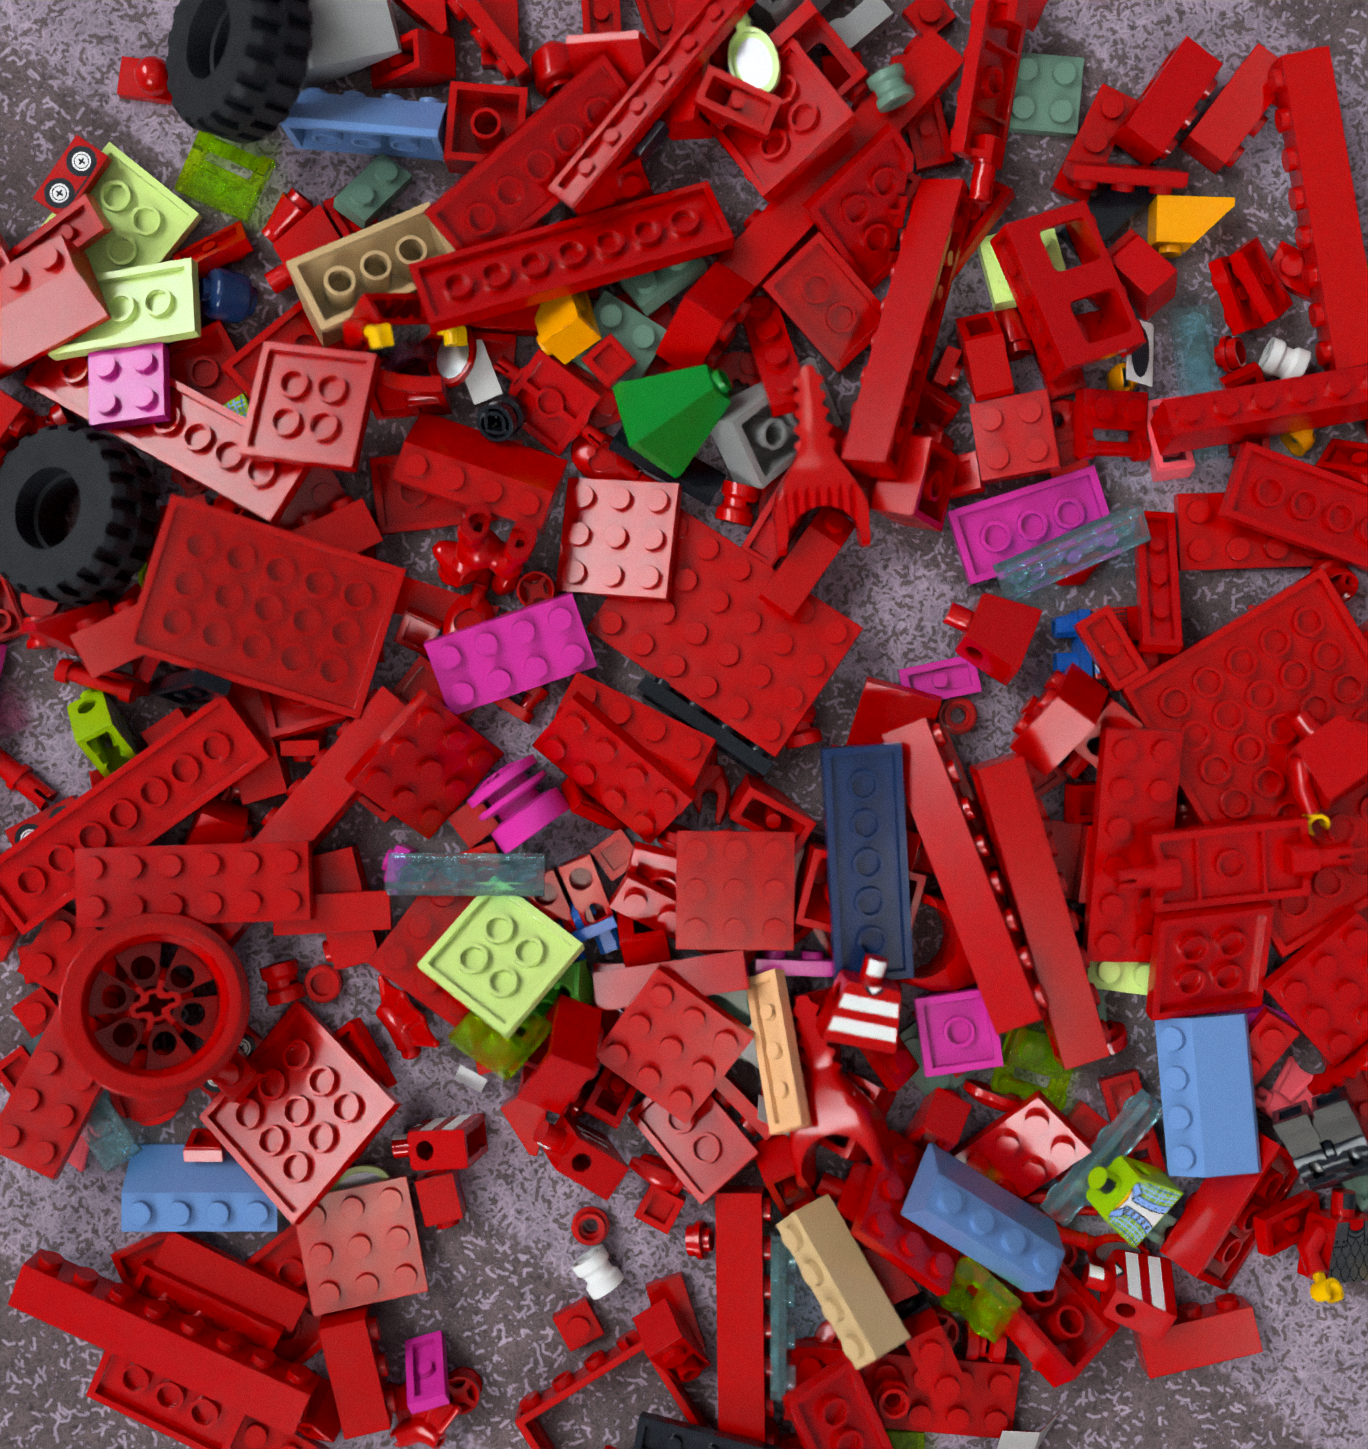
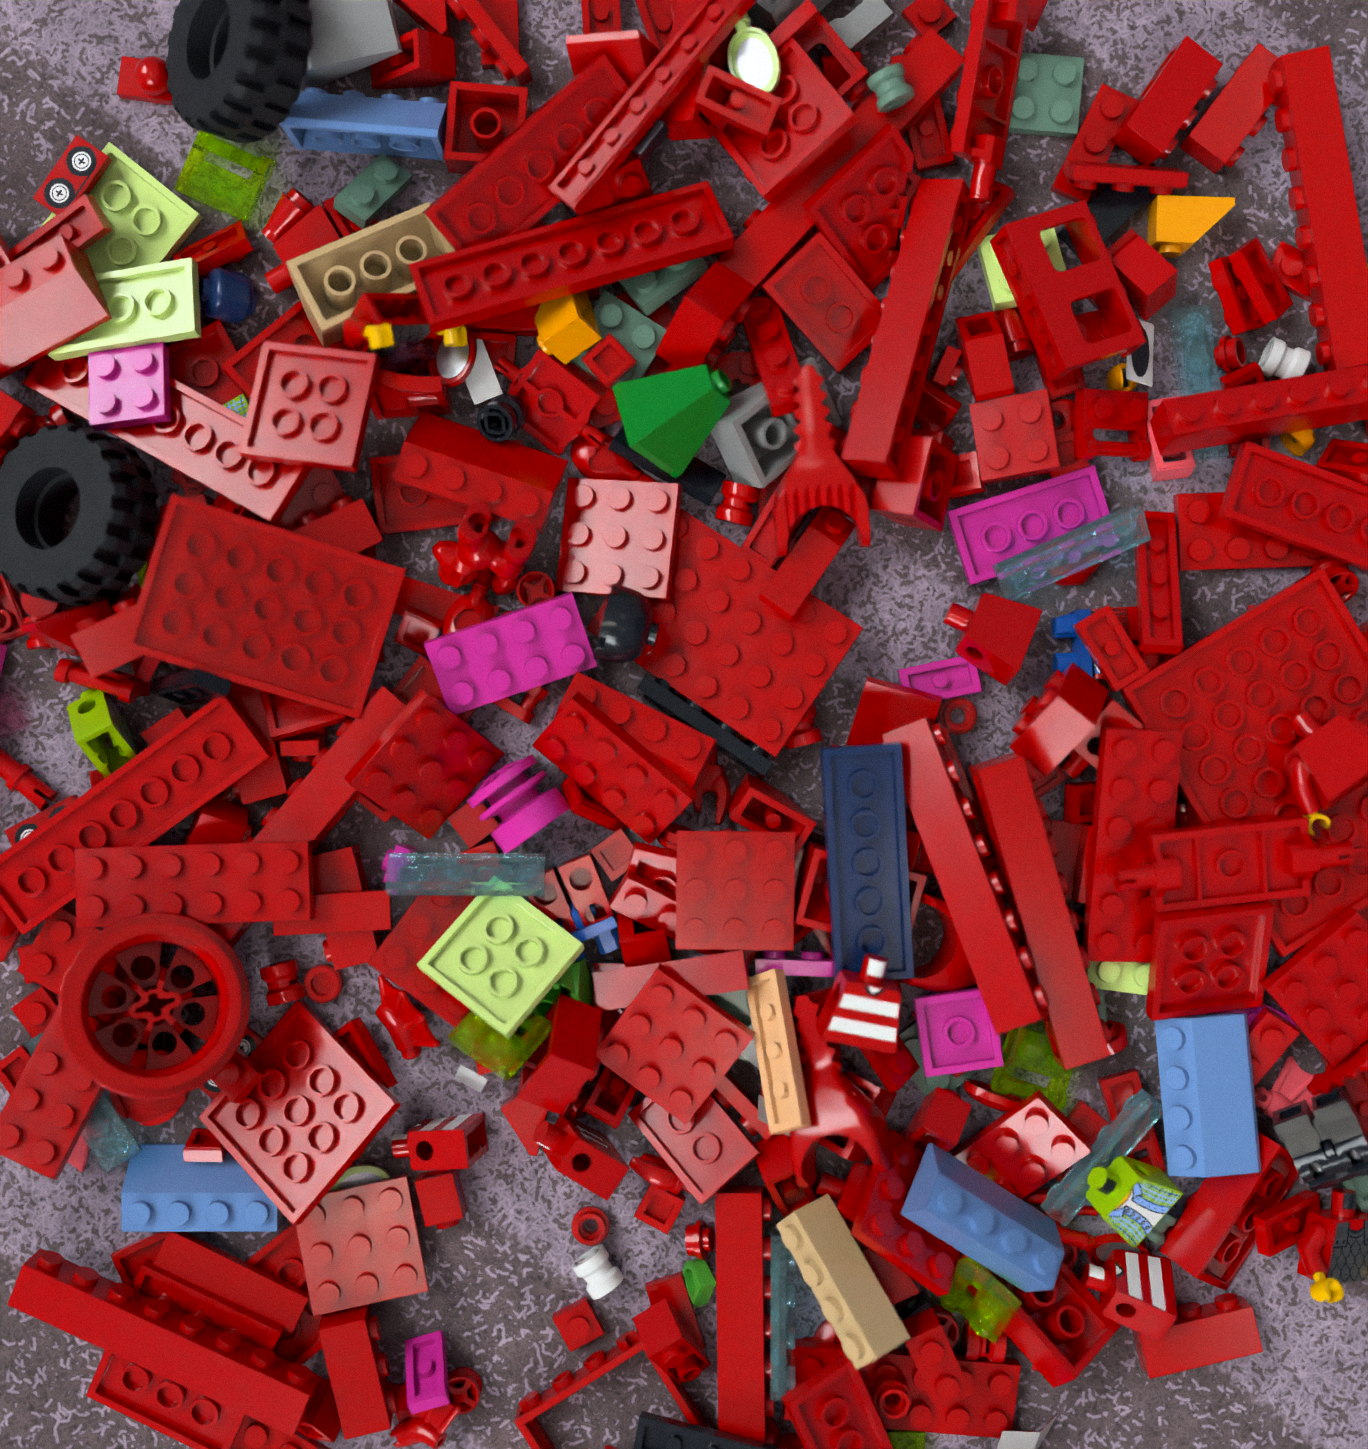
(551, 68): red head -> none
(625, 626): none -> black cylinder
(698, 1281): none -> bright green tile

